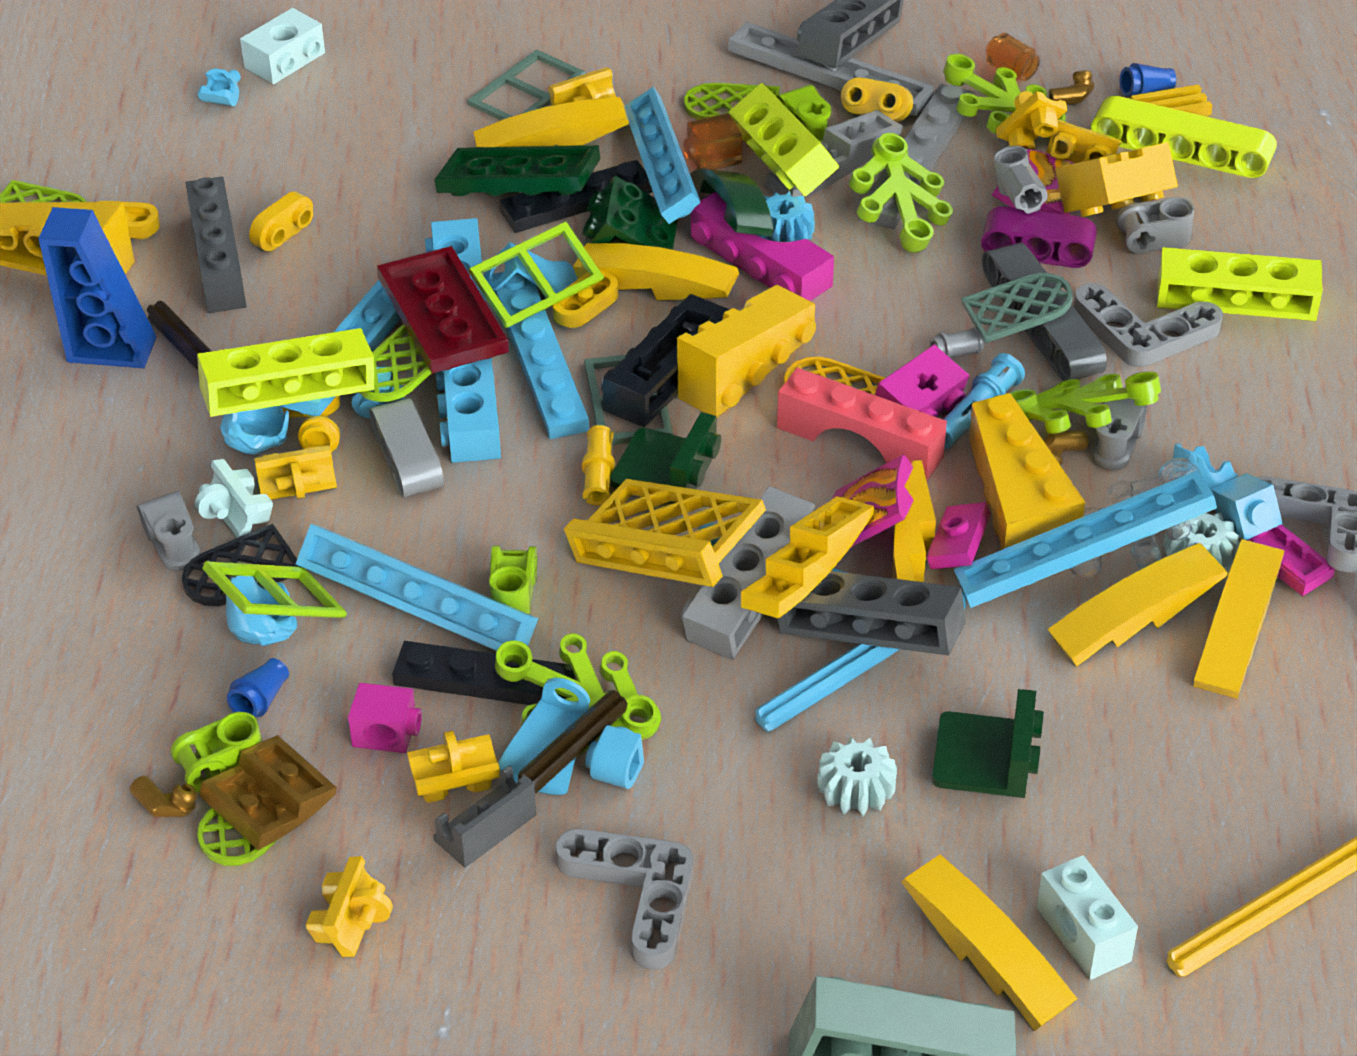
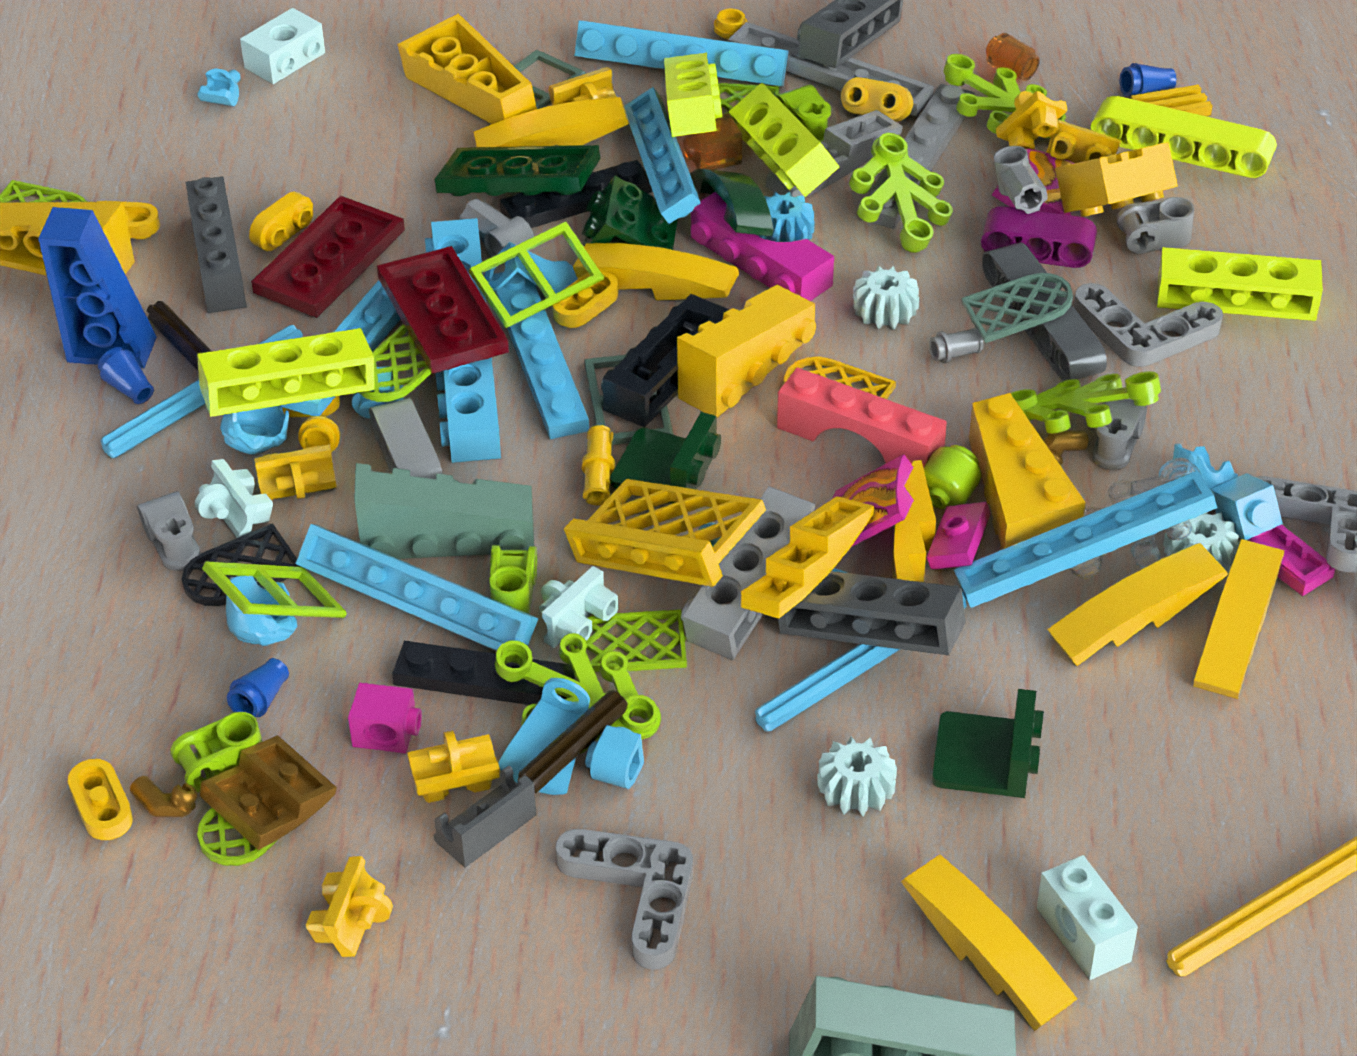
(105, 806): none -> yellow plate
(123, 372): none -> blue cone
(168, 410): none -> medium azure axle
(328, 256): none -> dark red plate
(440, 515): none -> sand green wedge
(466, 71): none -> yellow wedge
(496, 228): none -> light grey piece
(570, 605): none -> light aqua hips
(641, 617): none -> lime window
(651, 47): none -> medium azure plate
(692, 94): none -> neon yellow brick
(728, 22): none -> yellow plate
(886, 297): none -> light aqua gear
(926, 383): dark pink brick -> none
(952, 476): none -> lime head
(984, 386): medium azure pin -> none
(1076, 92): pearl gold arm -> none

